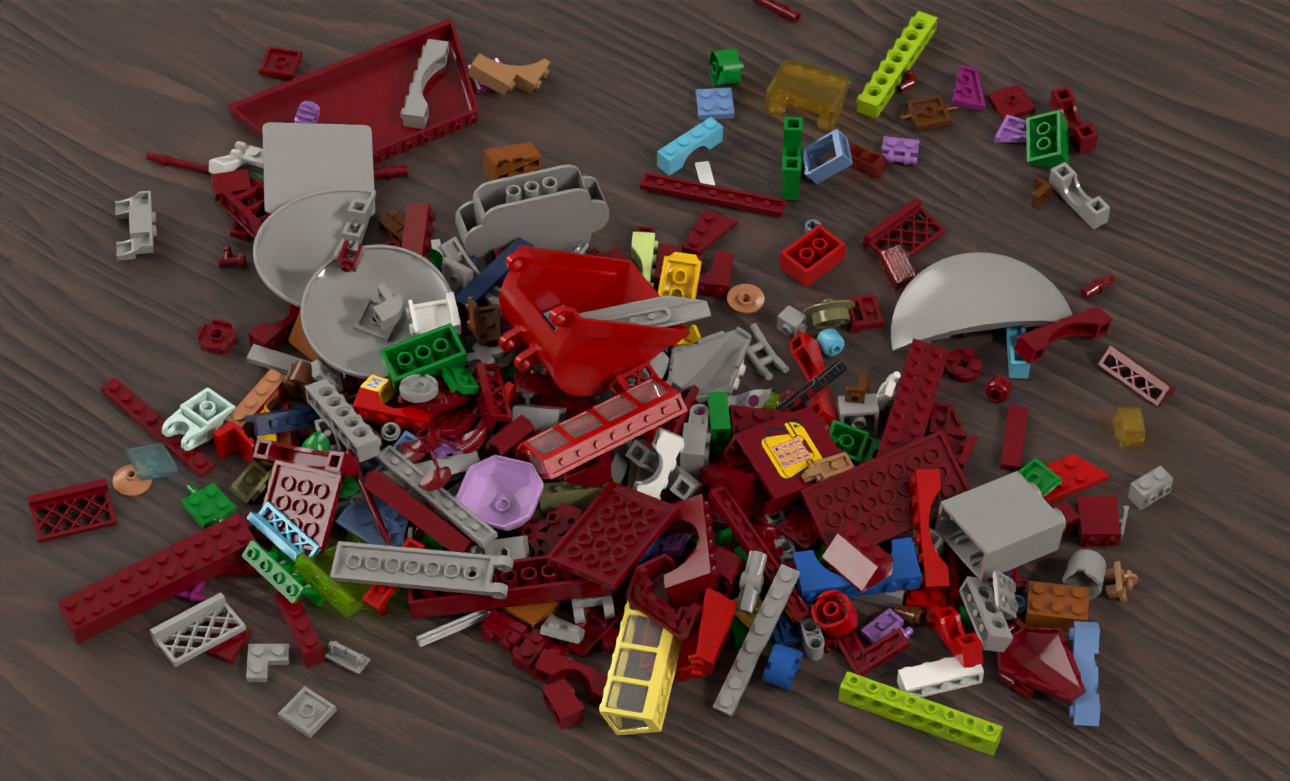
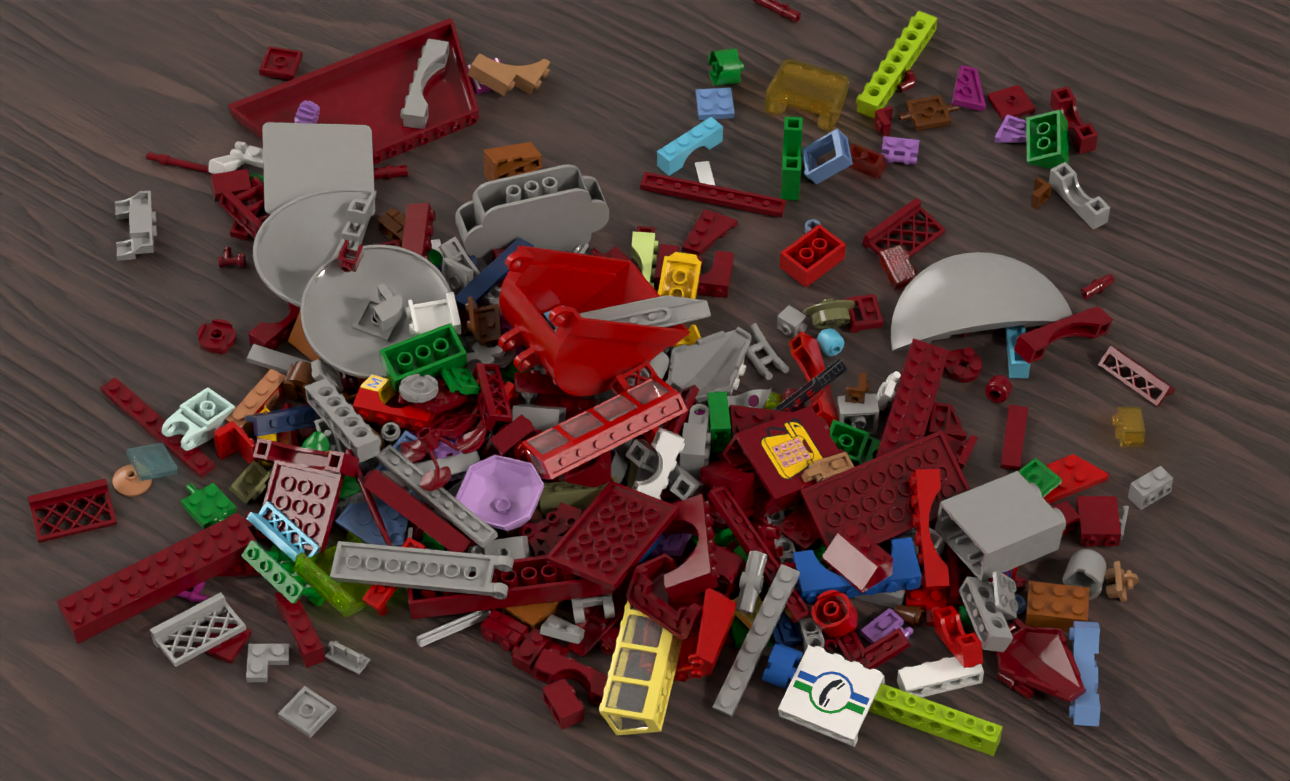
(745, 298): nougat dish -> none
(830, 695): none -> white panel
(882, 120): none -> dark red bracket

